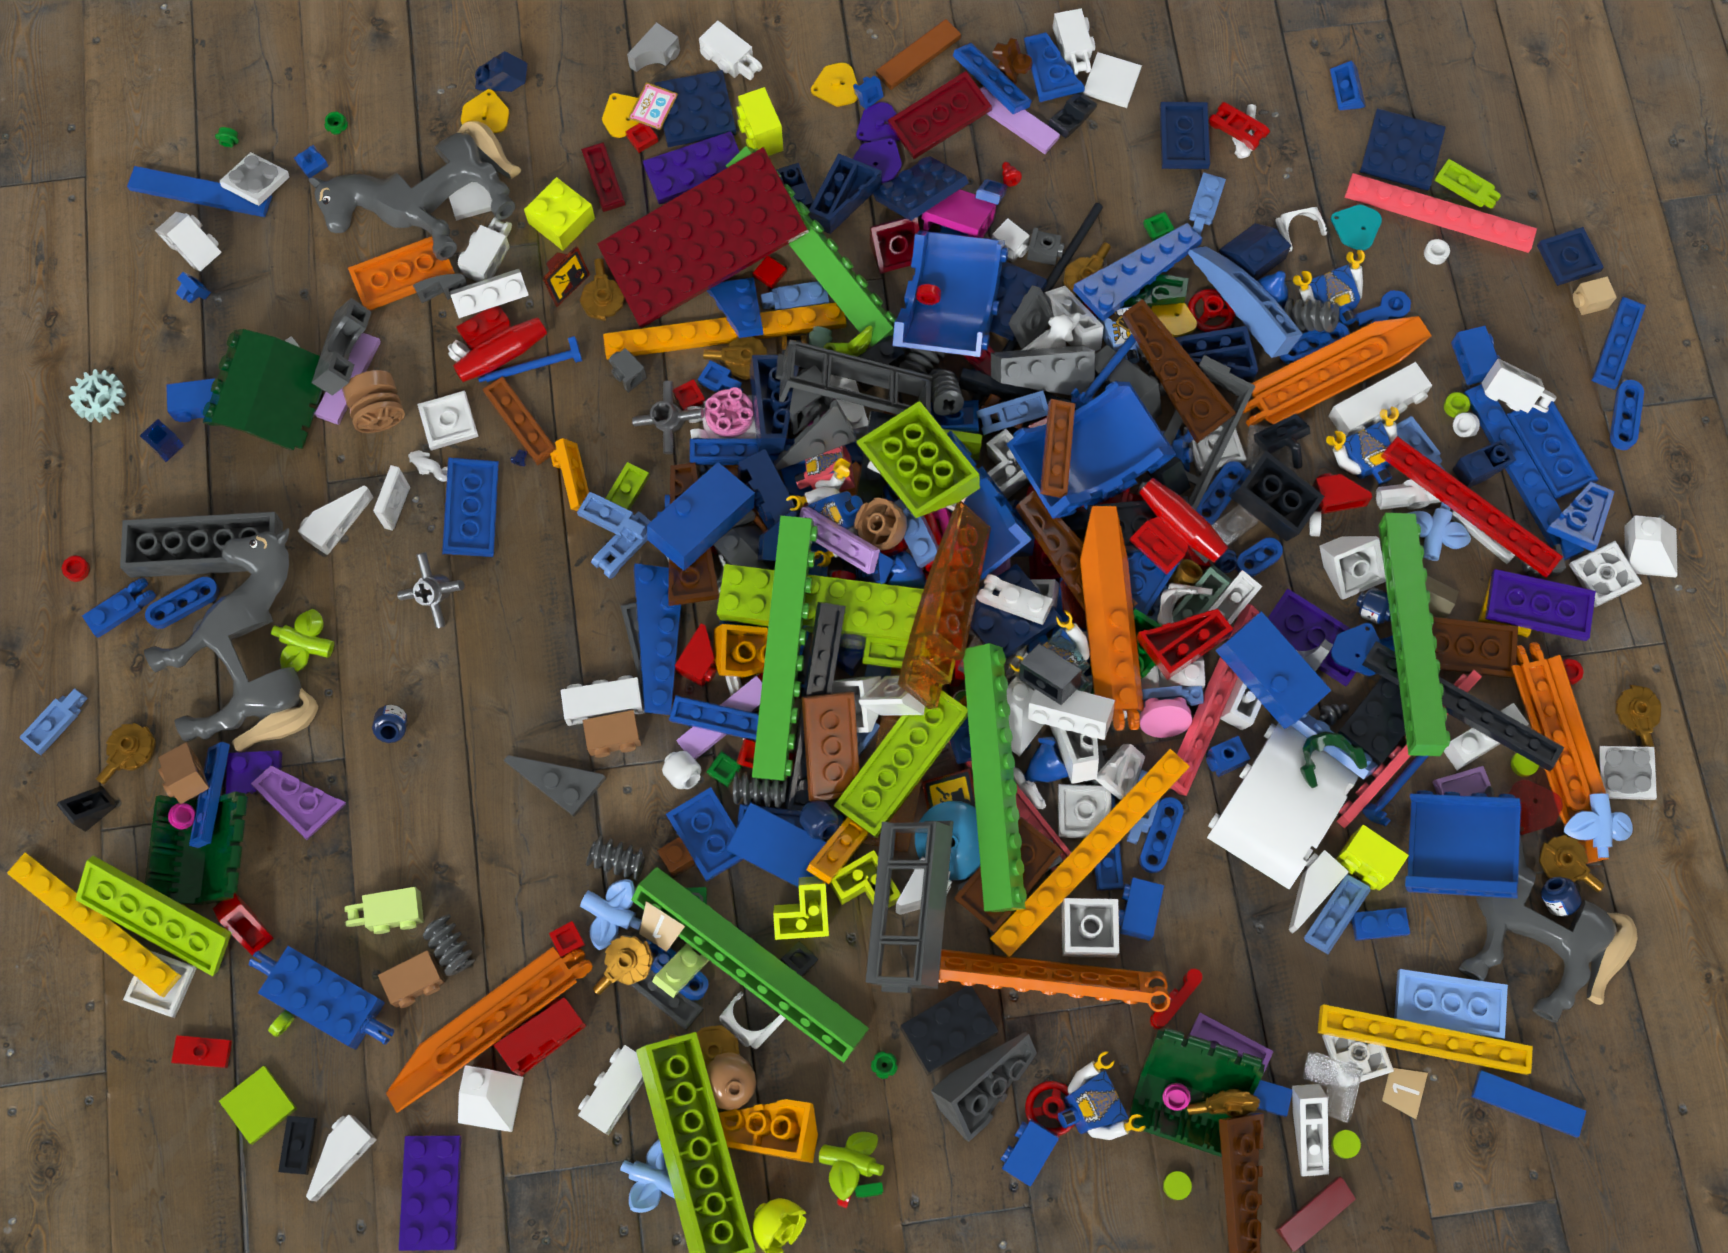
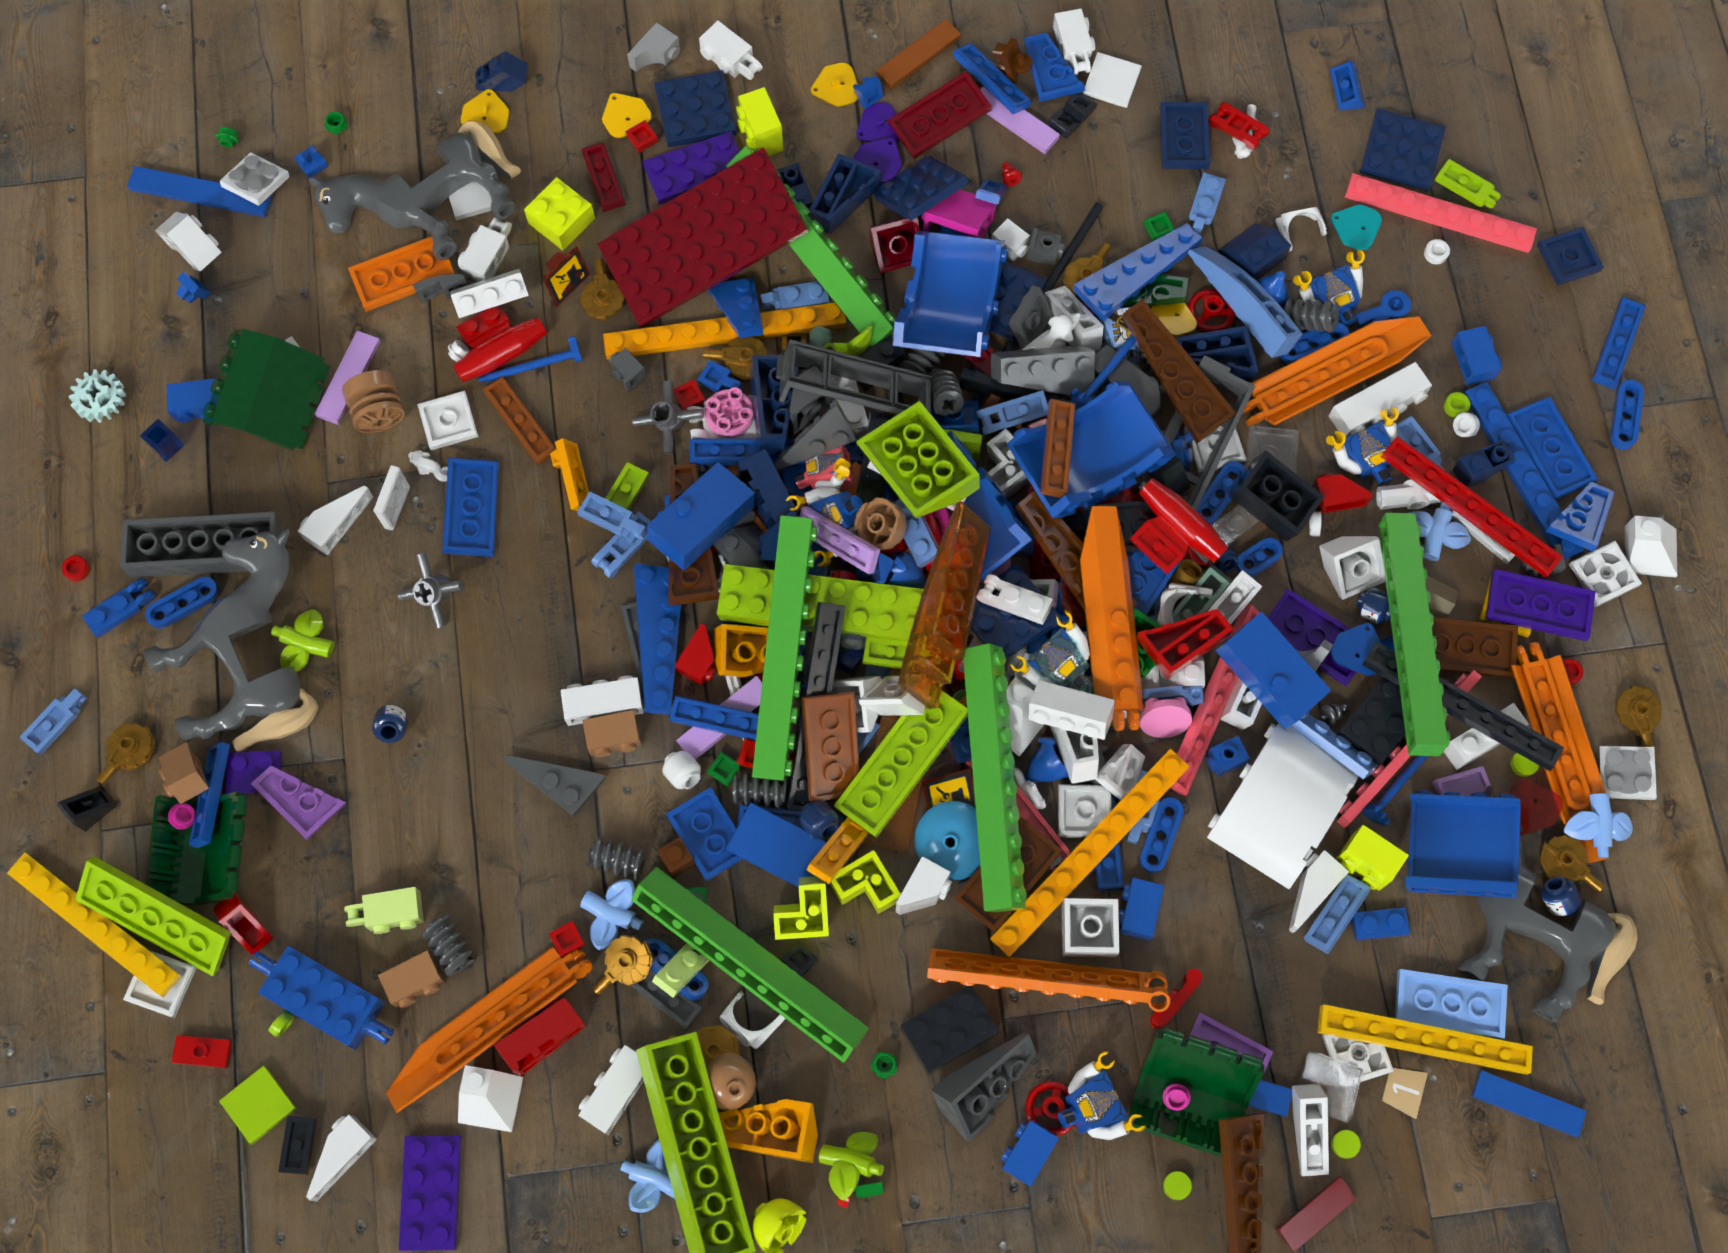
(346, 327): dark grey arch -> none
(519, 458): clear blue piece -> none
(653, 106): sticker -> none
(659, 927): tan sticker -> none
(769, 272): red tile -> none
(928, 294): red tile -> none
(931, 909): dark grey piece -> none
(1050, 674): black brick -> none
(1231, 1102): pearl gold piece -> none
(1284, 434): black plate -> none
(1323, 739): dark green helmet -> none
(1516, 388): white brick -> none
(1594, 296): tan brick -> none

